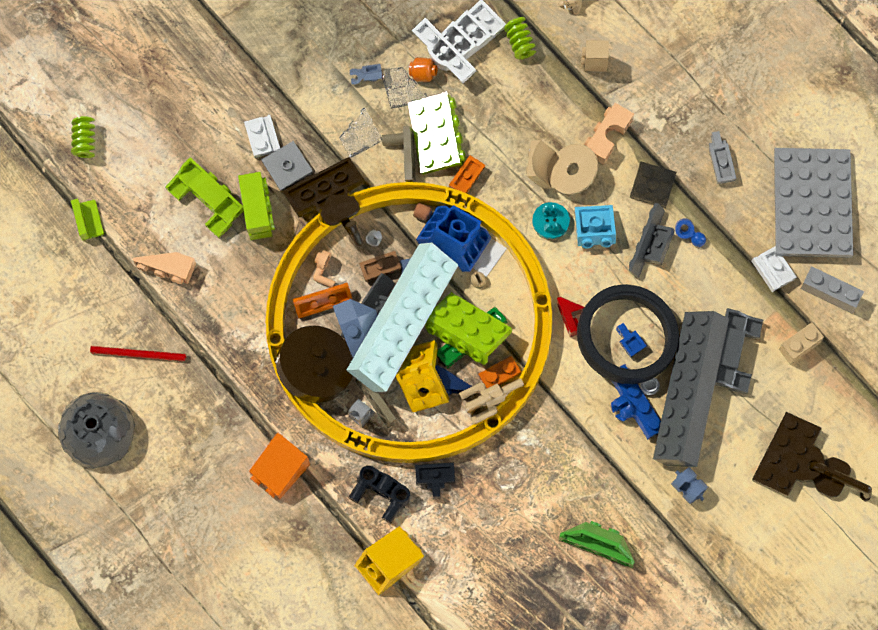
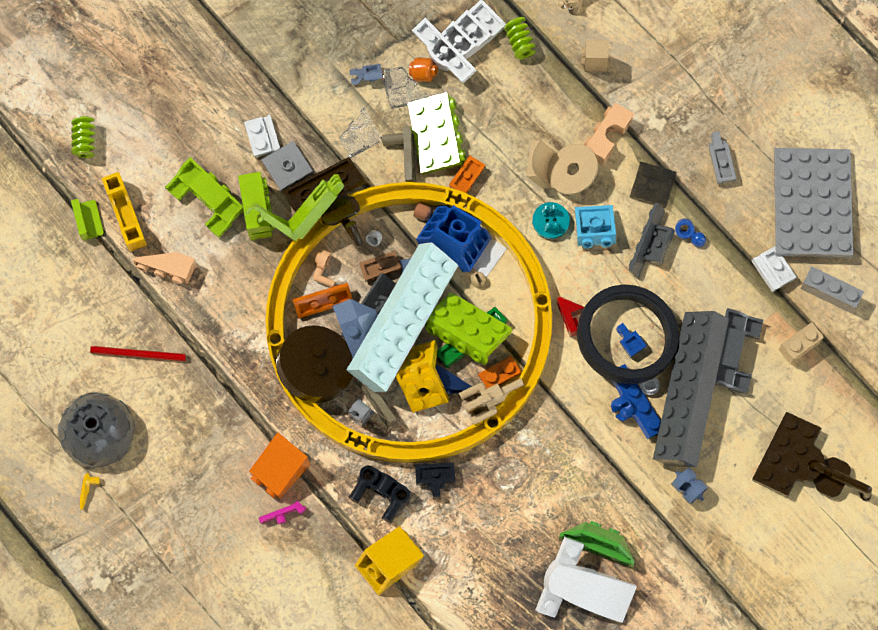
(87, 480): none -> yellow bar
(124, 211): none -> yellow arch
(279, 514): none -> dark pink piece
(307, 214): none -> lime hinge
(583, 586): none -> white slope

